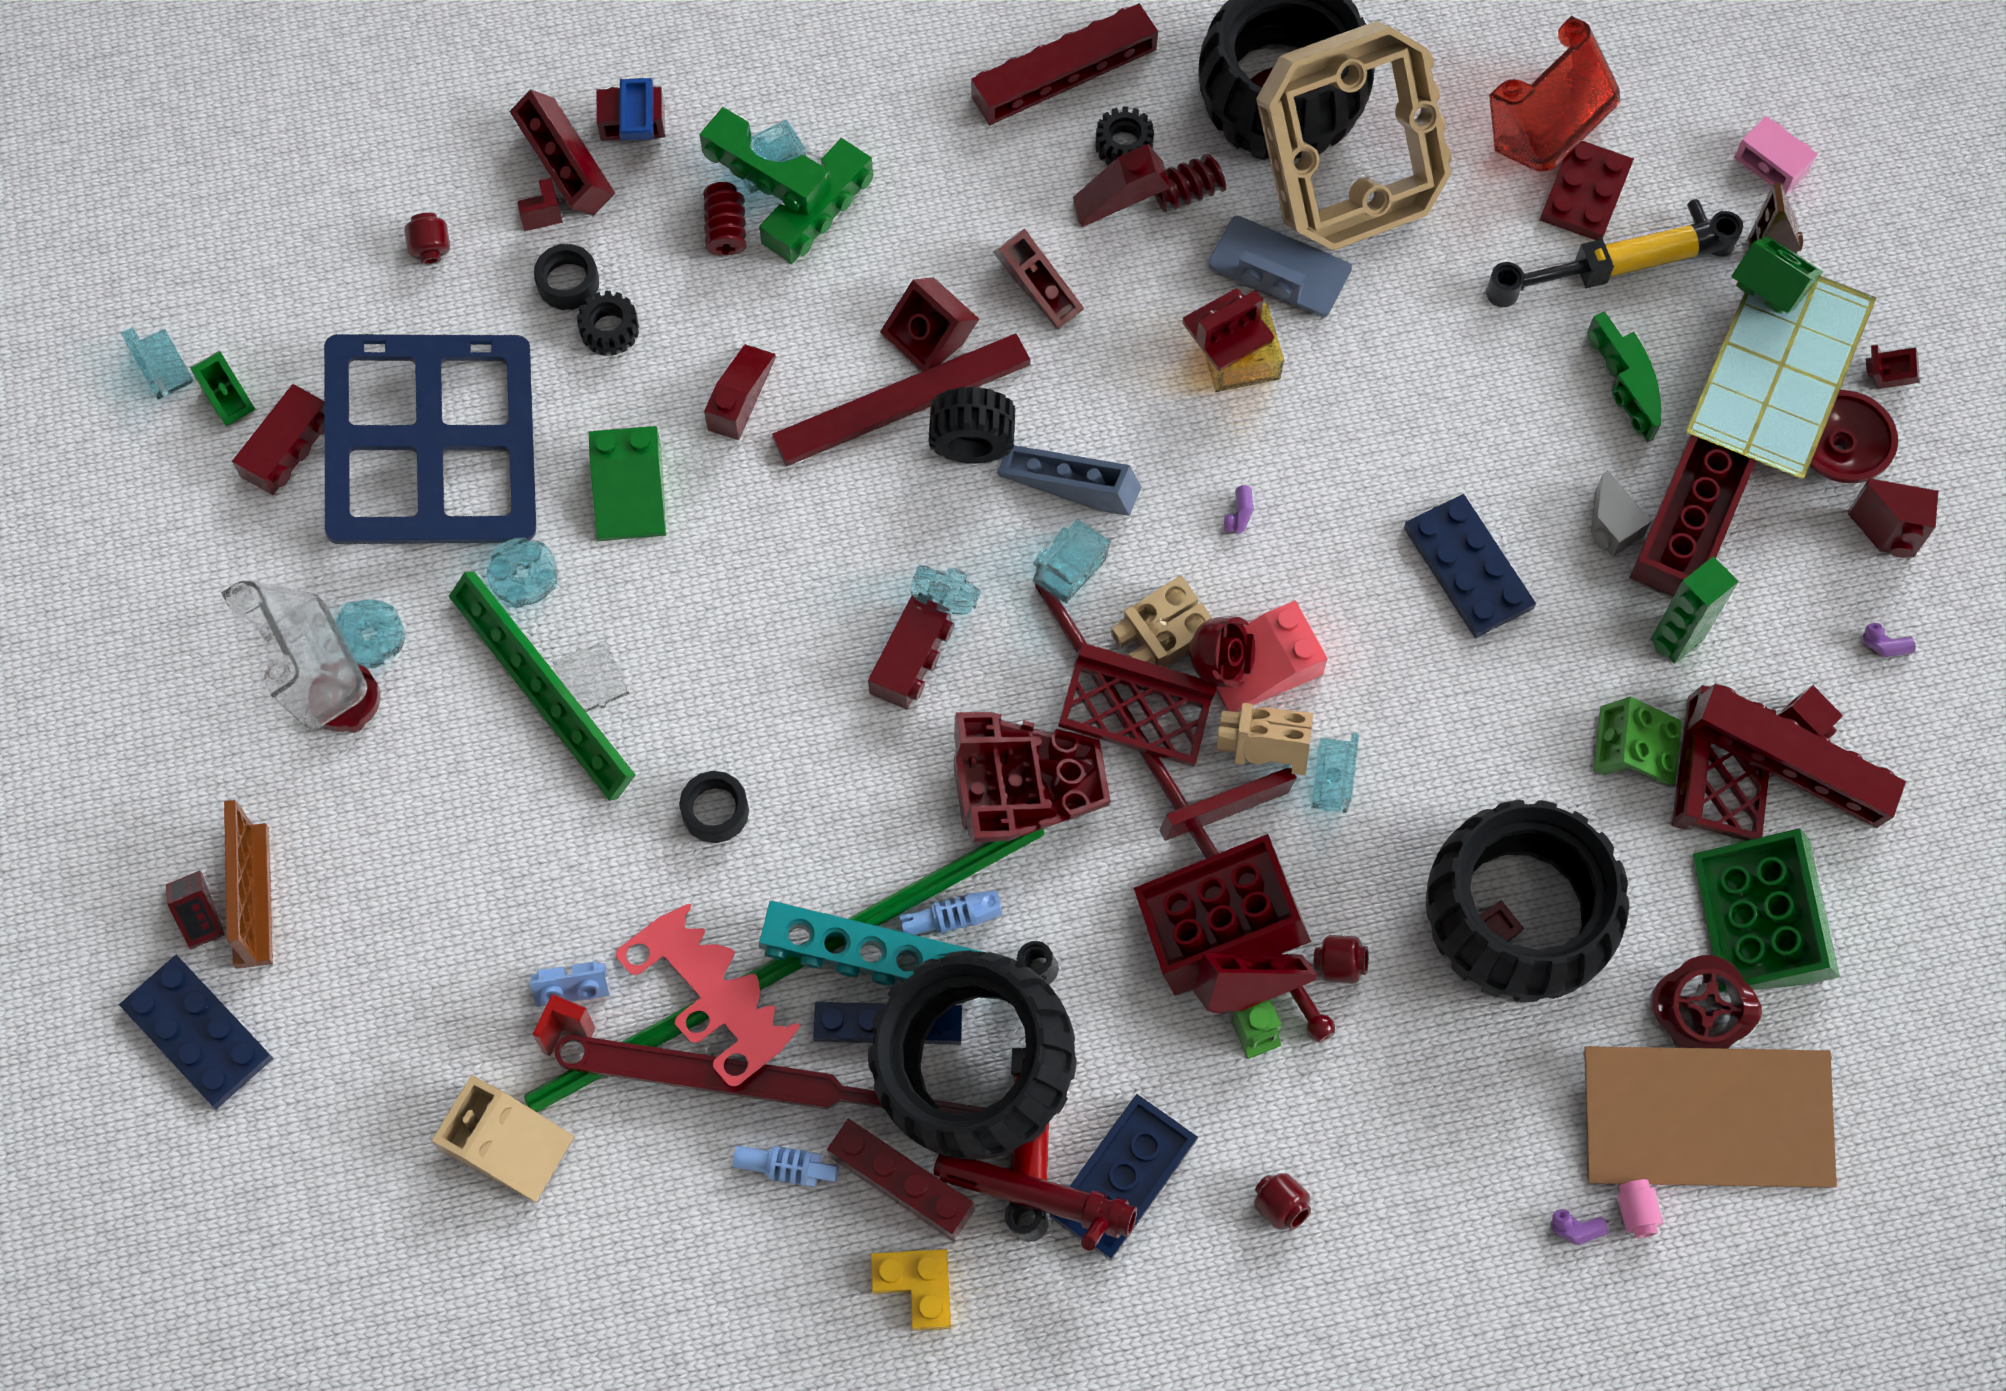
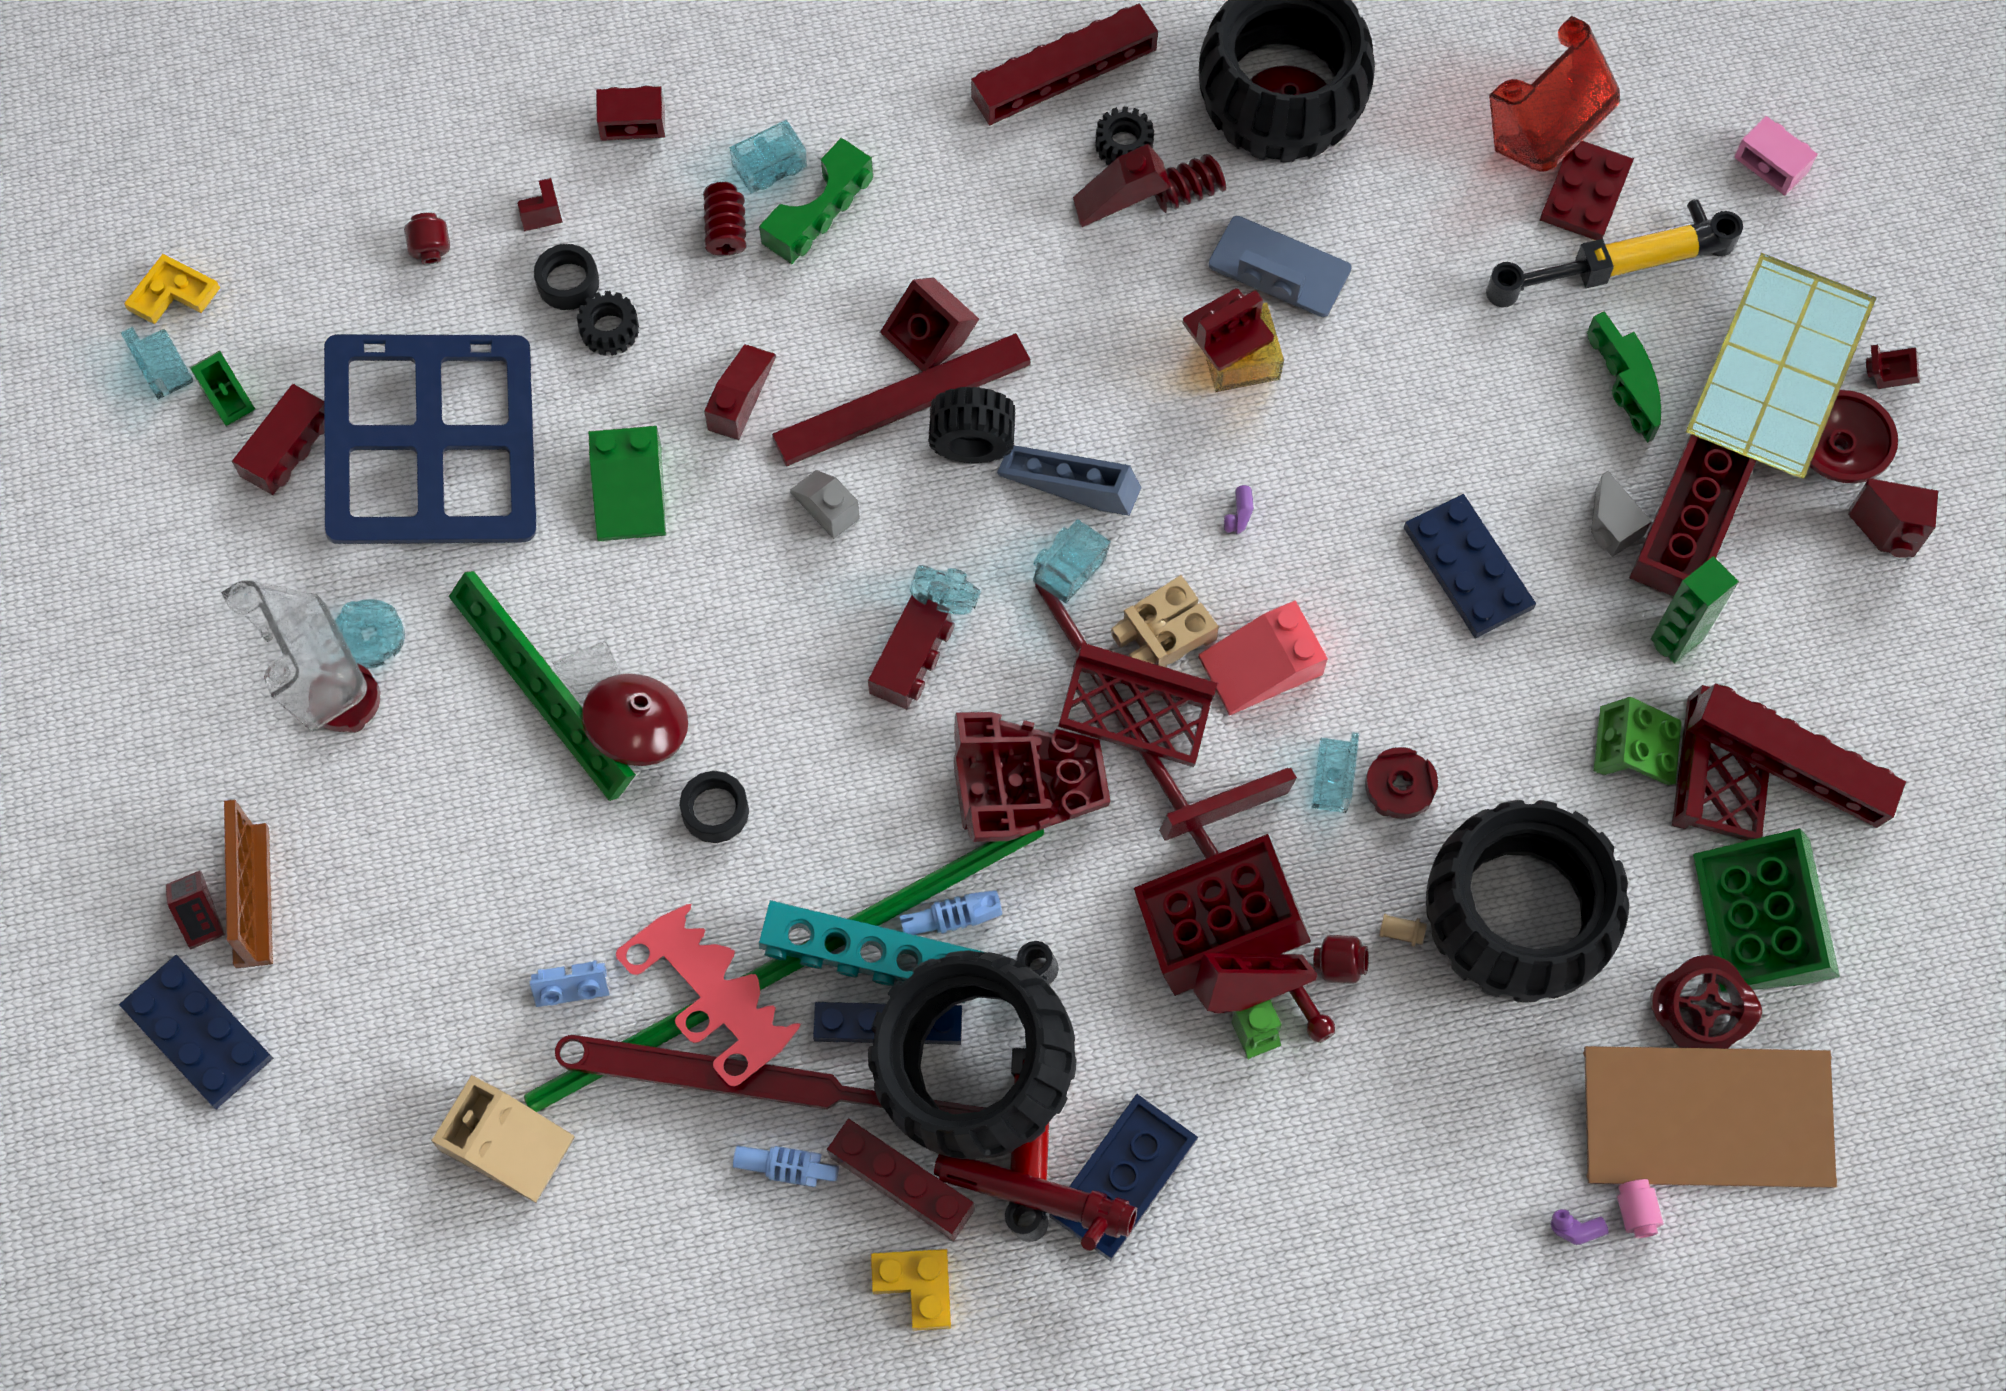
(170, 281): none -> yellow plate
(526, 590): clear light blue plate -> none
(558, 1017): red panel -> none
(562, 152): dark red brick -> none
(632, 732): none -> dark red dish
(636, 109): blue tile -> none
(796, 182): green arch -> none
(827, 502): none -> light grey slope
(1038, 278): dark red slope -> none
(1222, 651): dark red cylinder -> none
(1266, 736): tan hips -> none
(1282, 1201): dark red head -> none
(1322, 65): tan panel -> none
(1403, 929): none -> tan pin
(1413, 768): none -> dark red plate
(1502, 921): dark red plate -> none
(1775, 275): green slope -> none
(1777, 221): reddish brown slope -> none
(1813, 712): dark red brick -> none
(1883, 645): medium lavender arm -> none

